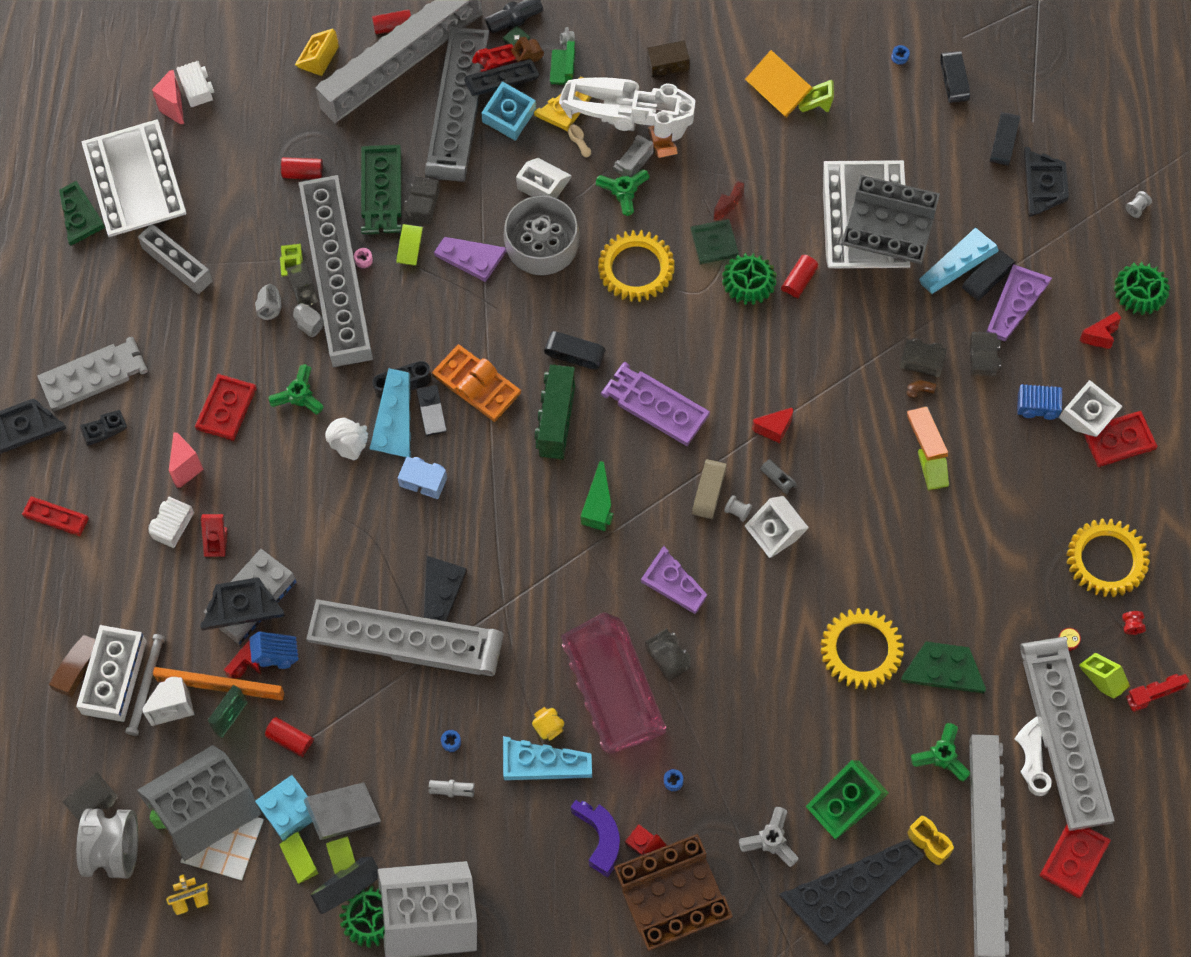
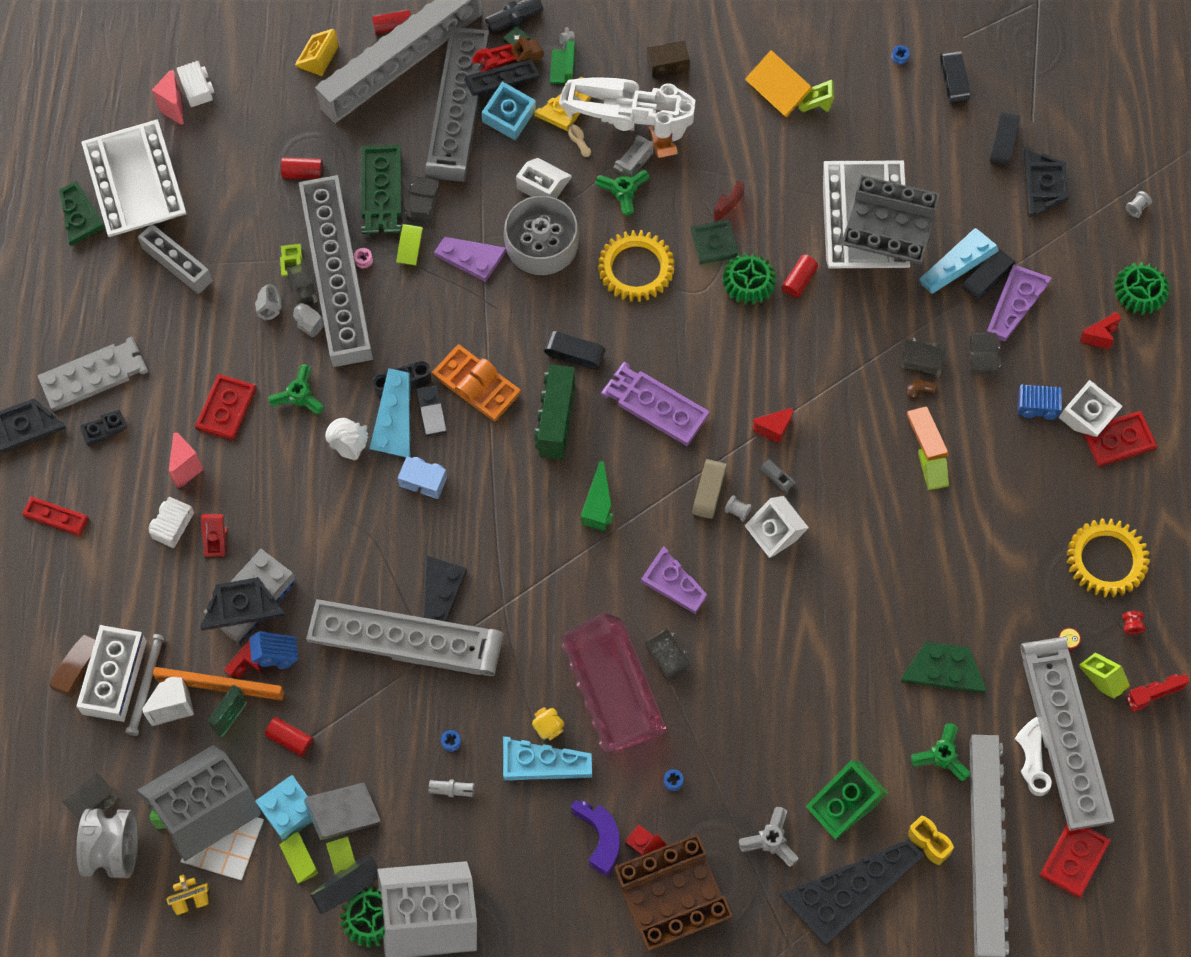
(861, 677): yellow piece -> none

